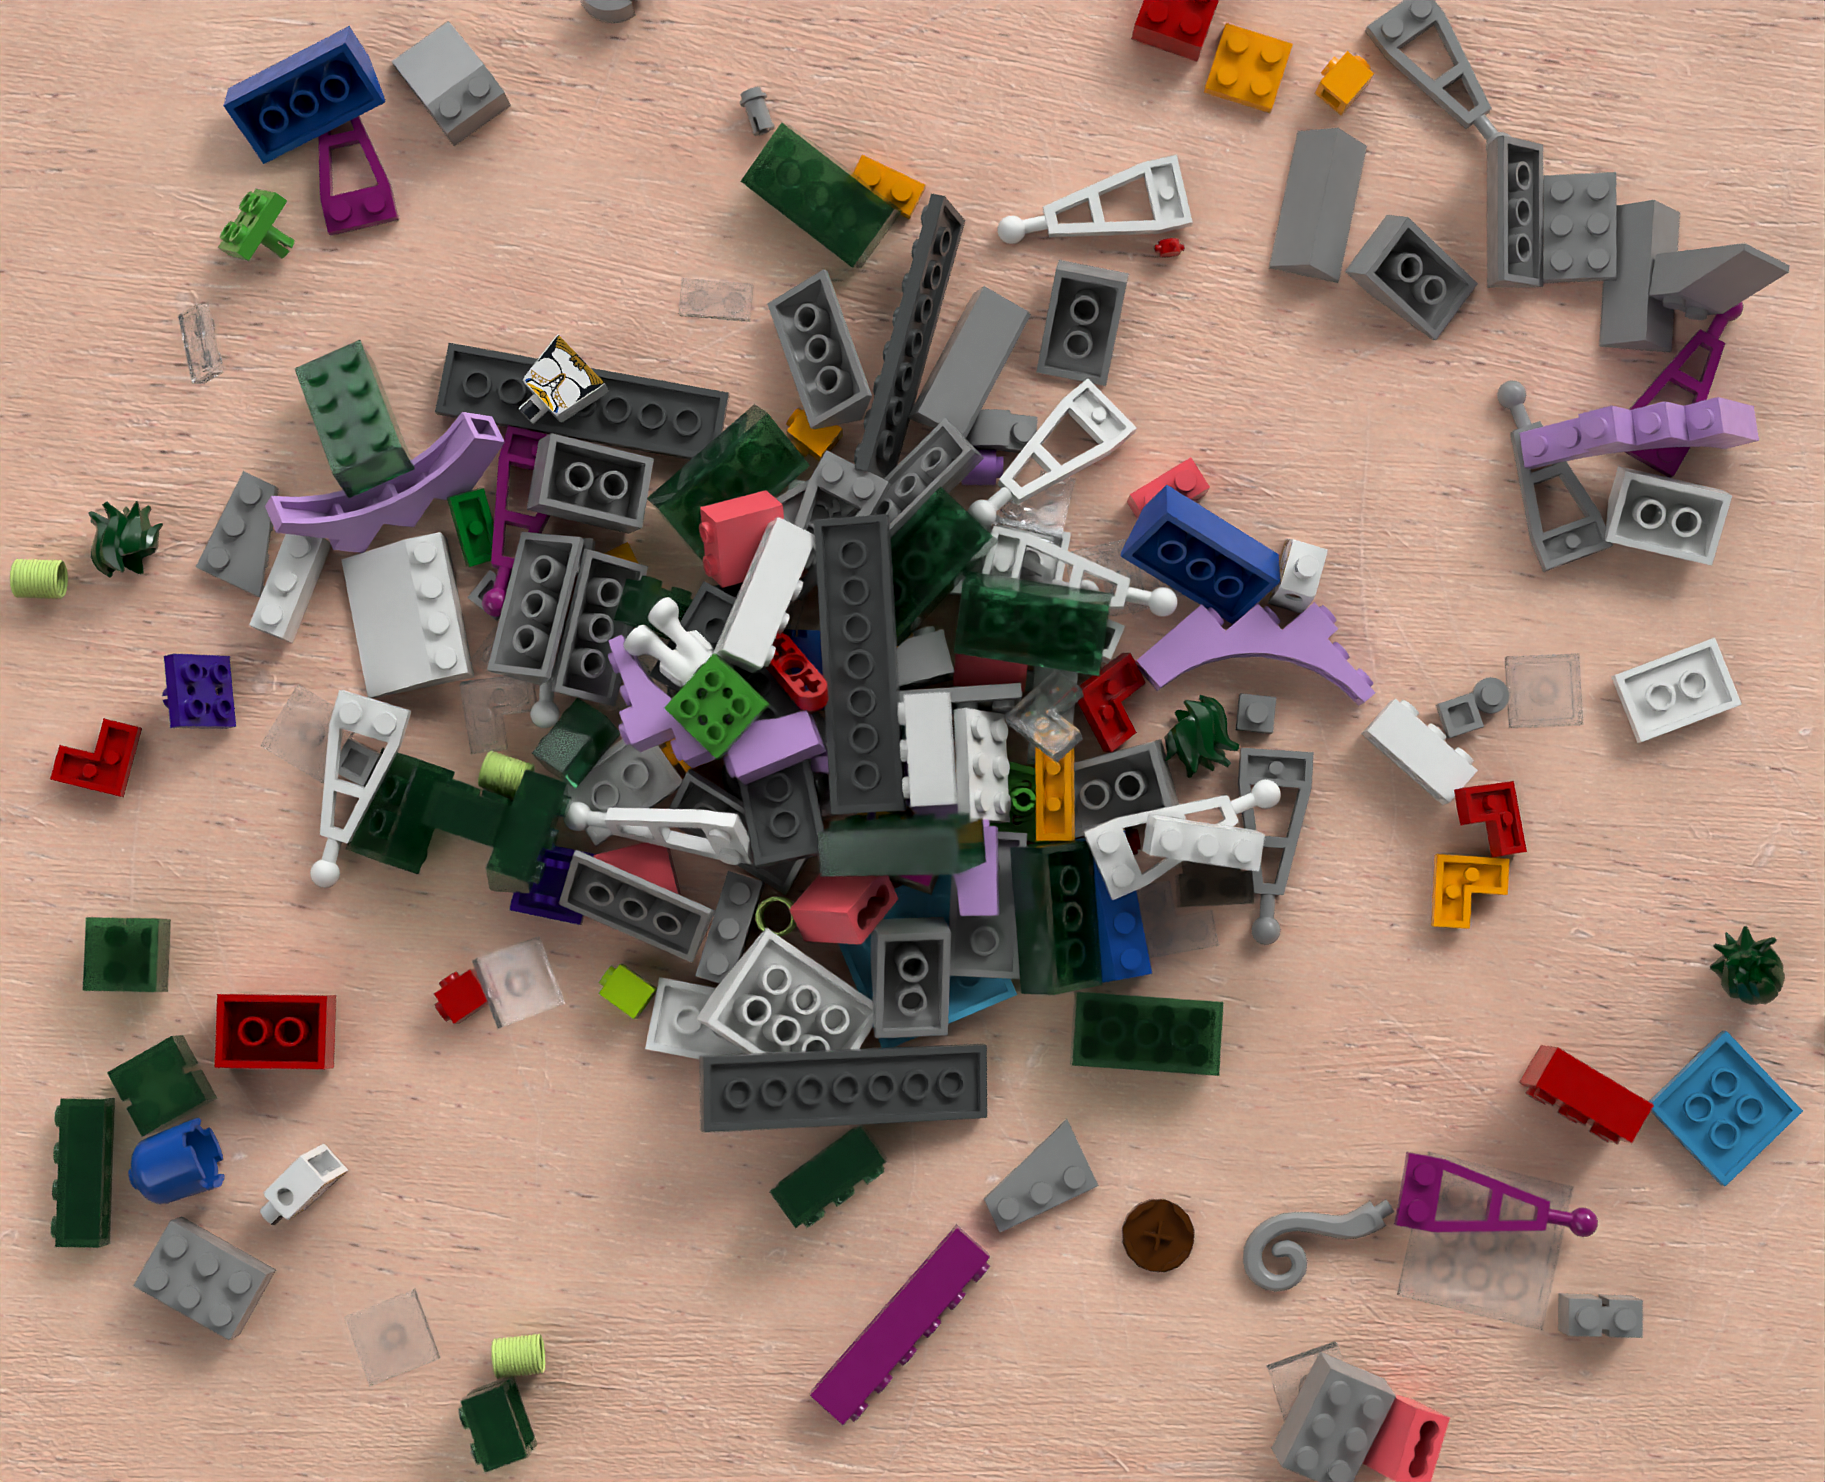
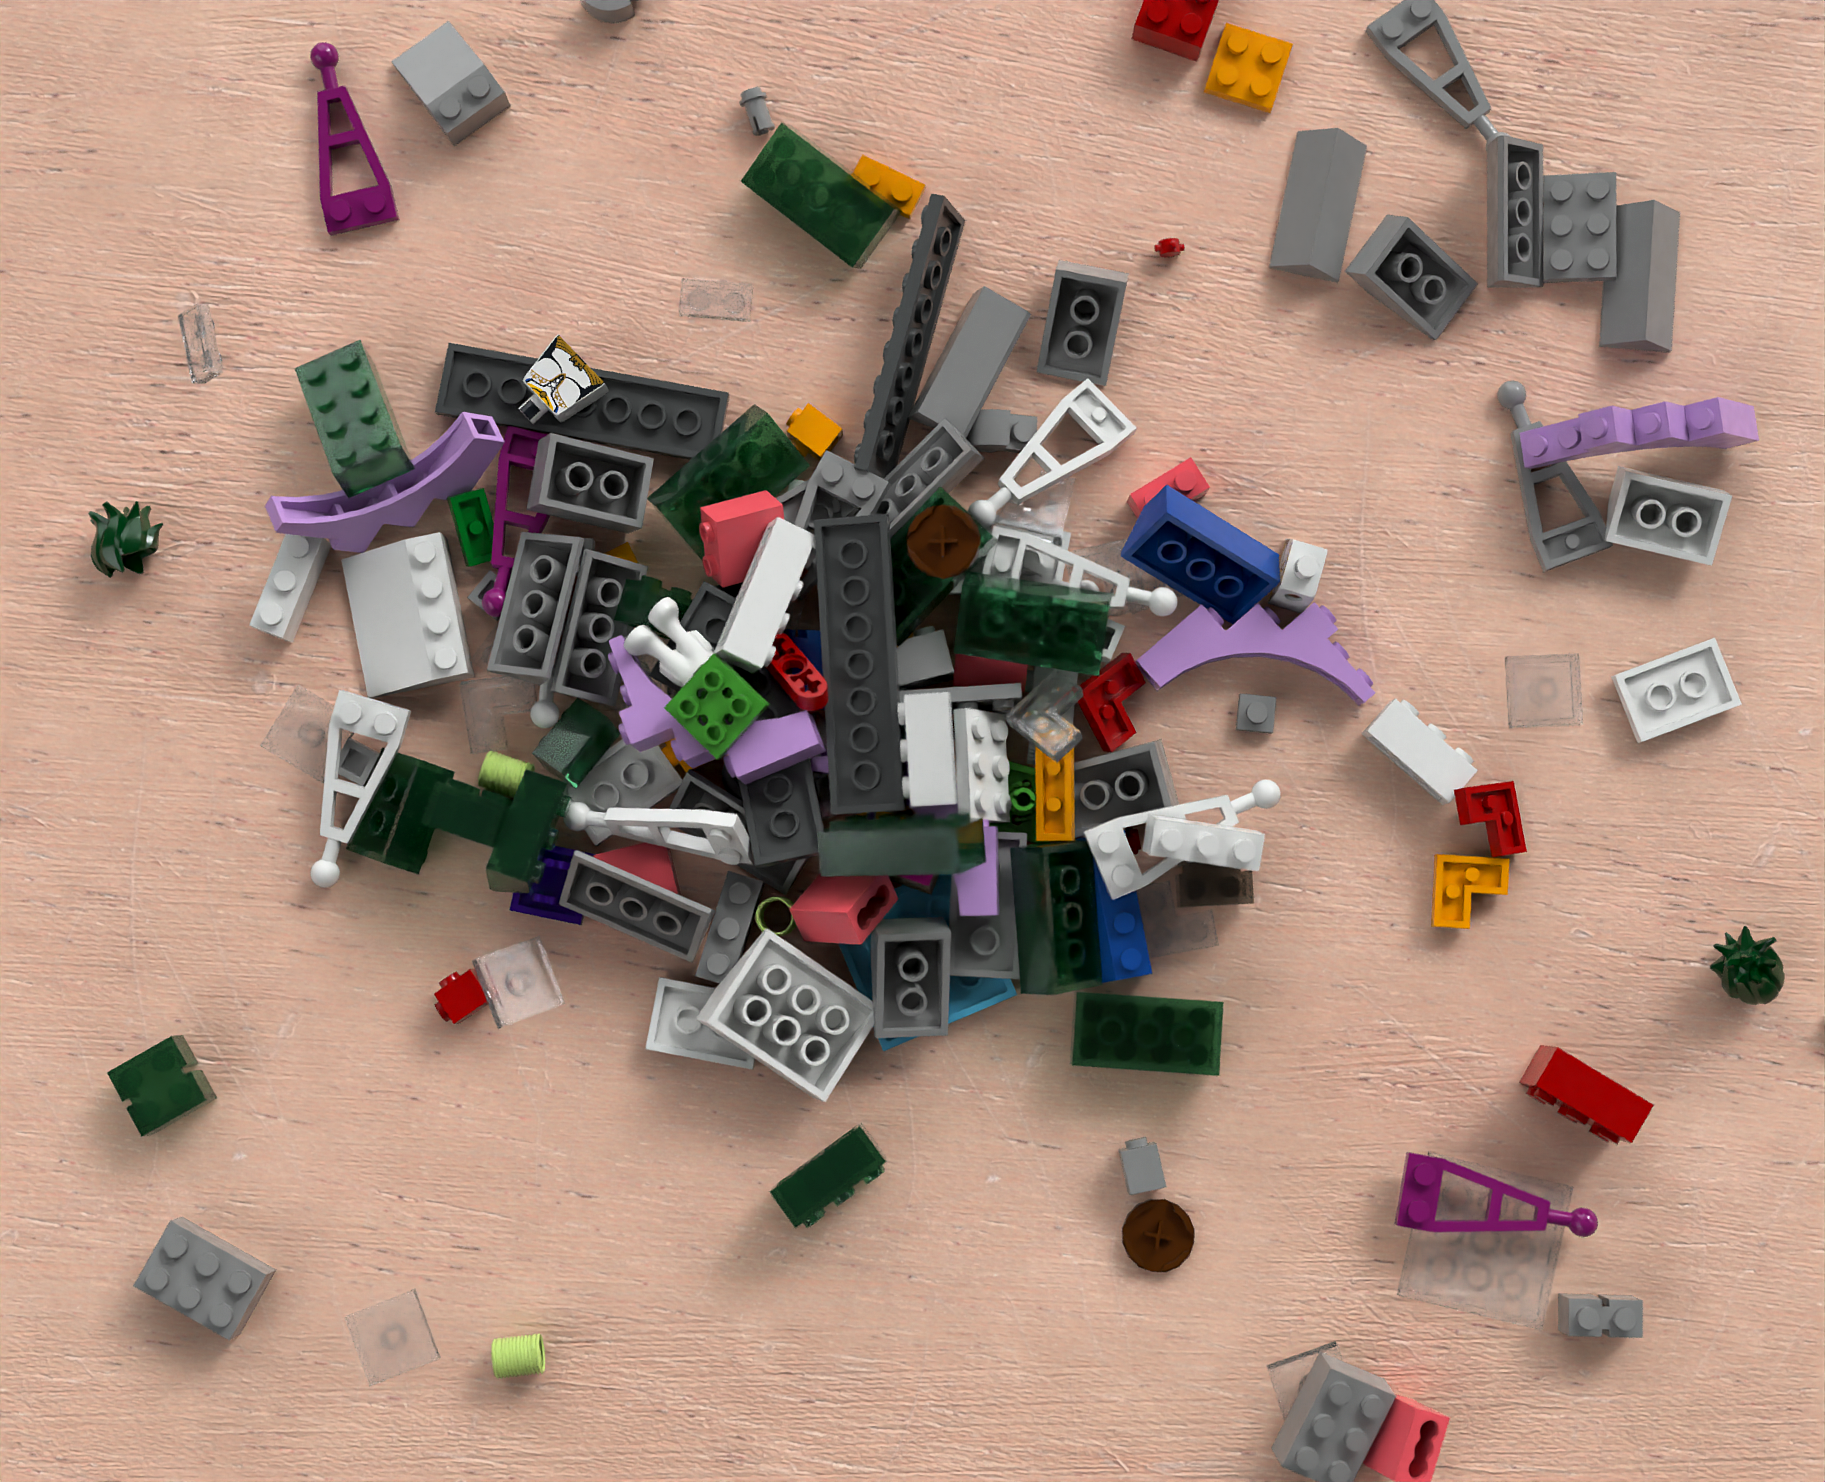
(38, 578): yellowish green piece -> none
(83, 1172): clear green brick -> none
(106, 768): red plate -> none
(126, 954): clear green piece -> none
(176, 1163): blue cylinder -> none
(192, 691): dark purple plate -> none
(242, 537): light grey wing -> none
(255, 226): bright green plate -> none
(275, 1031): red brick -> none
(301, 1184): white torso -> none
(305, 95): blue slope -> none
(497, 1424): clear green piece -> none
(626, 990): lime brick -> none
(821, 353): light grey slope -> none
(842, 1087): dark grey plate -> none
(899, 1325): magenta brick -> none
(943, 541): none -> reddish brown tile
(987, 470): medium lavender brick -> none
(1042, 1181): light grey wing -> none
(1141, 1166): none -> light grey brick
(1165, 195): white plate -> none
(1200, 735): dark green hair -> none
(1289, 770): light grey plate -> none
(1344, 81): light orange brick -> none
(1352, 1225): light grey plant -> none
(1459, 715): light grey plate -> none
(1490, 695): light grey plate -> none
(1669, 459): magenta plate -> none
(1712, 278): light grey slope -> none
(1724, 1108): dark azure plate -> none

